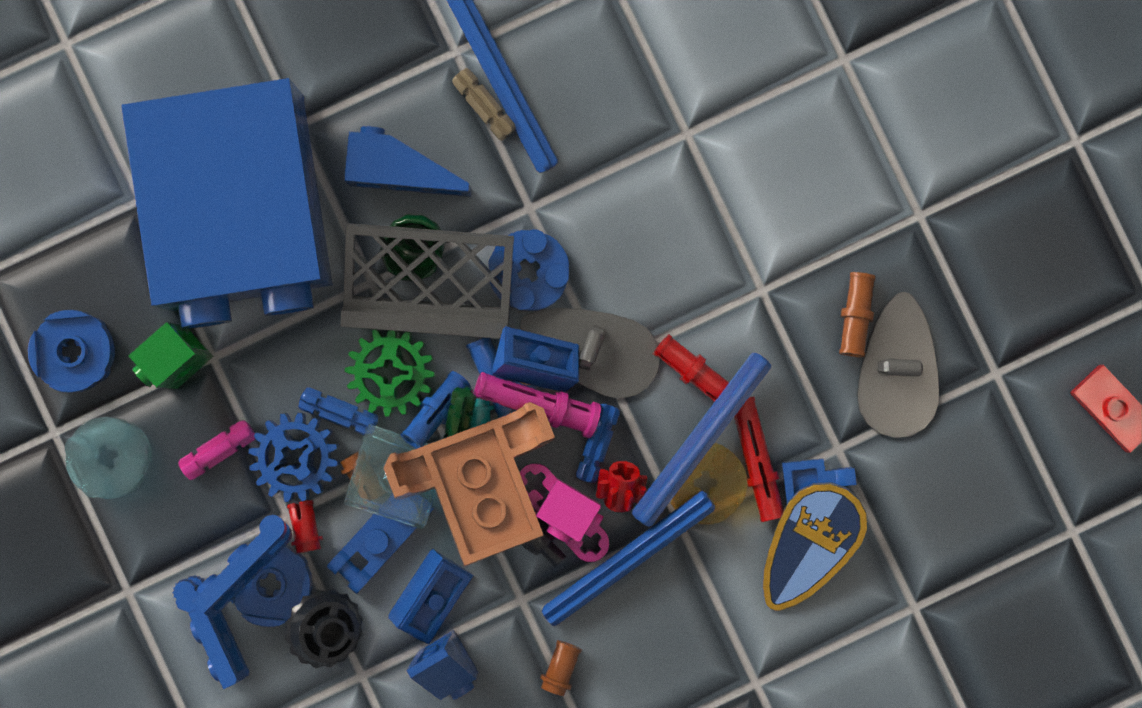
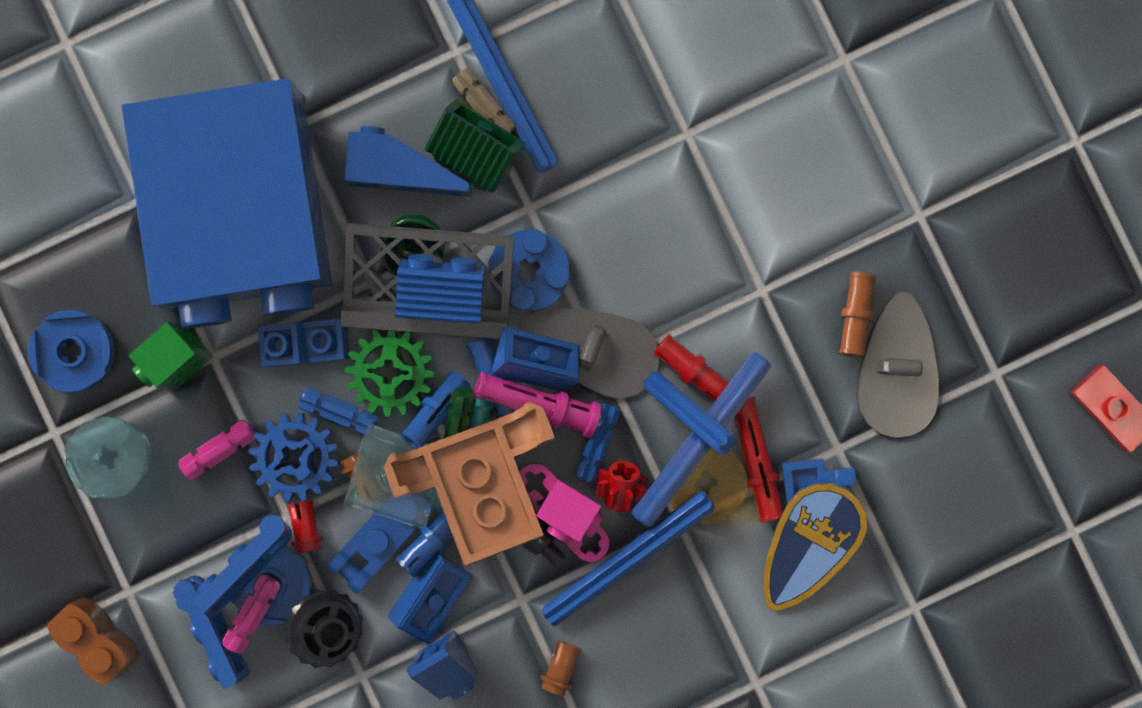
(99, 648): none -> dark orange brick
(251, 614): none -> dark pink axle
(303, 343): none -> blue slope
(426, 545): none -> blue pin
(440, 289): none -> blue brick
(474, 146): none -> dark green brick
(689, 413): none -> blue axle

